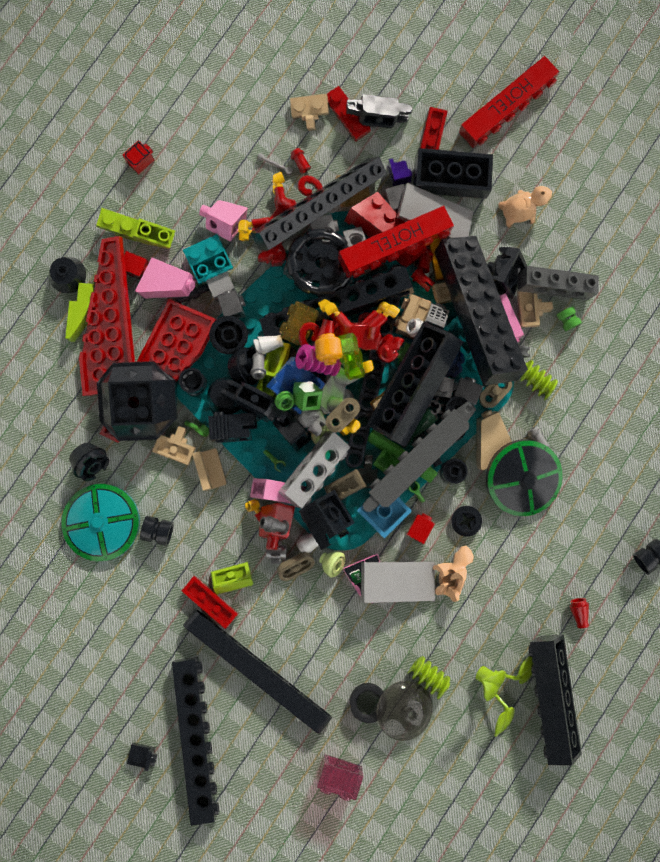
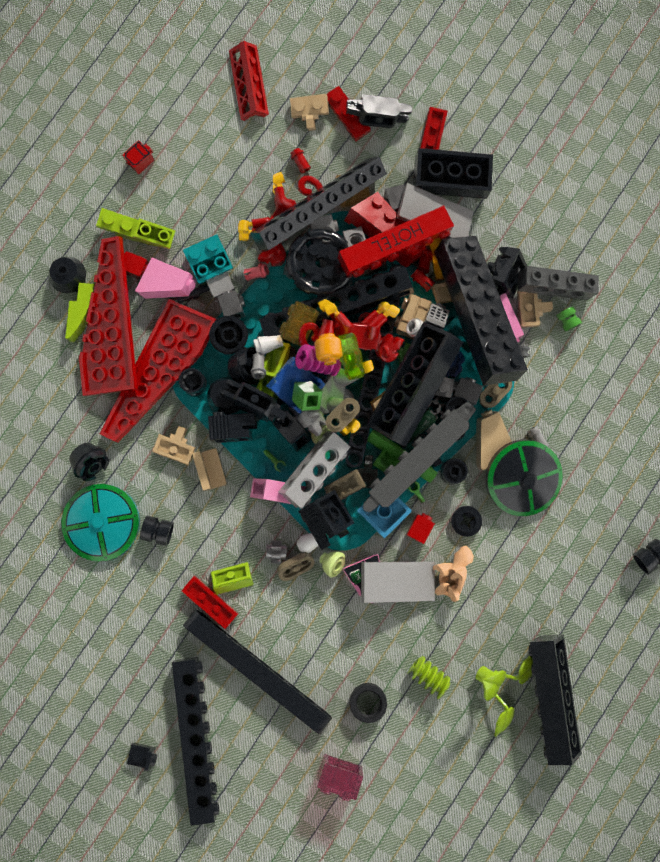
(156, 399): black piece -> none
(203, 430): bright green hand -> none
(223, 218): bright pink torso -> none
(251, 78): none -> red fence
(255, 272): none -> coral pin
(274, 521): red torso -> none
(287, 403): bright green plate -> none
(288, 170): light grey hinge -> none
(396, 705): clear smoke dish -> none
(399, 172): dark purple panel -> none
(508, 102): red brick -> none
(523, 205): light nougat animal -> none
(538, 380): lime piece -> none
(580, 611): red cone -> none

